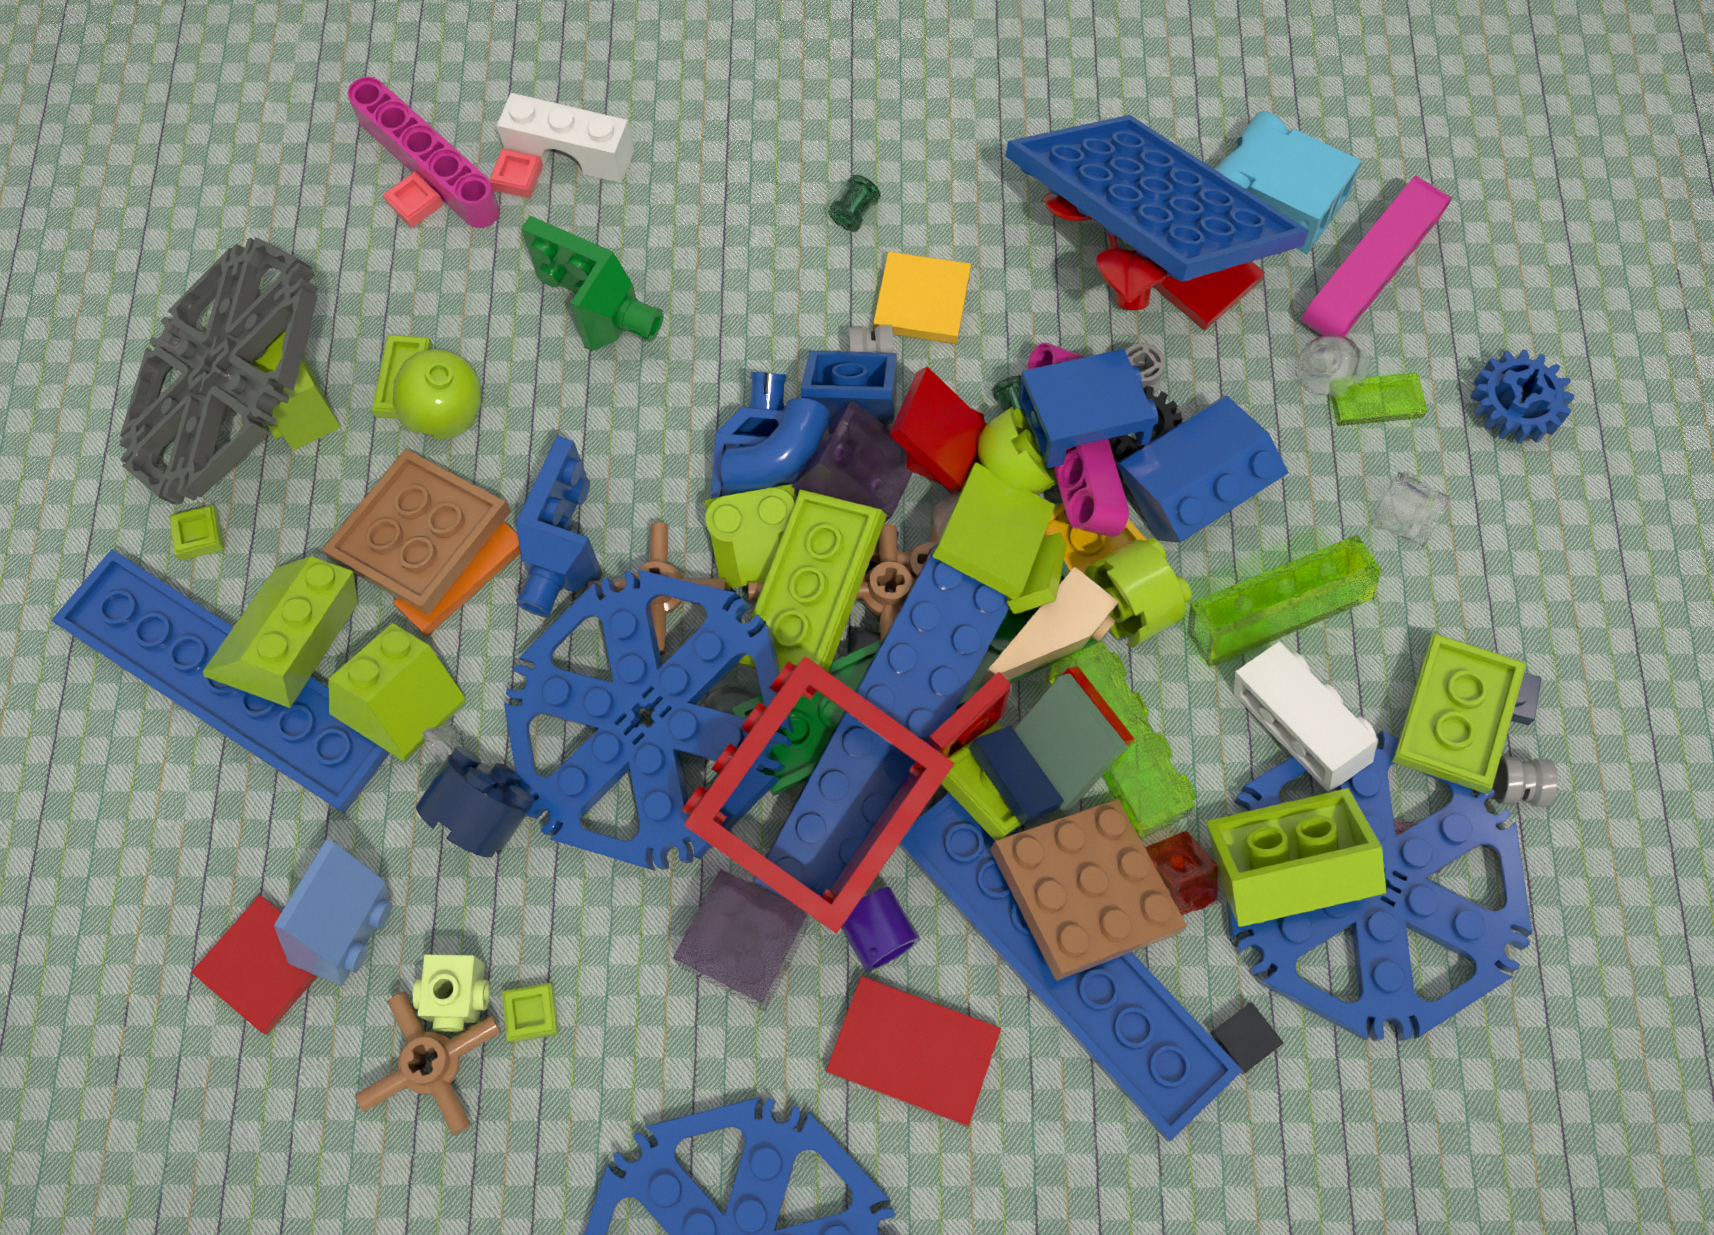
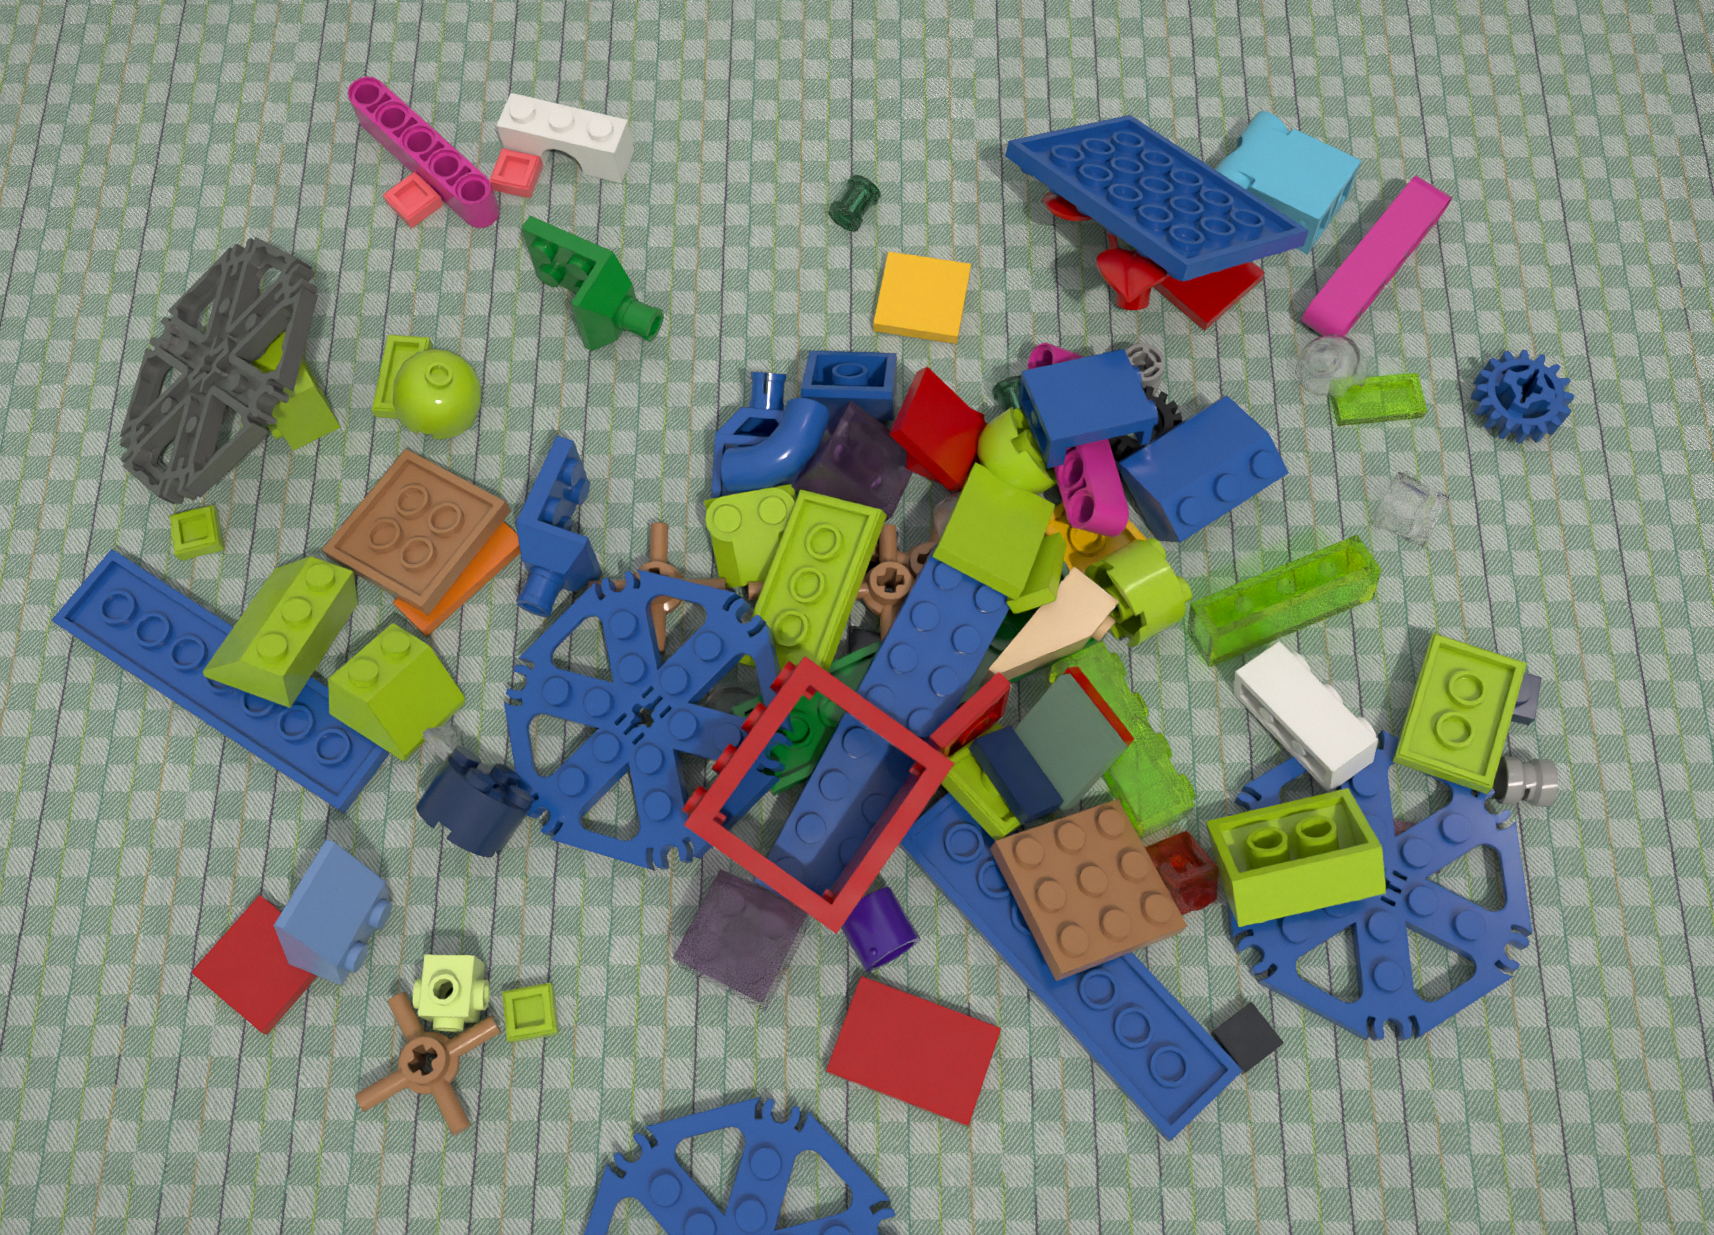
(871, 341): light grey wheel -> none

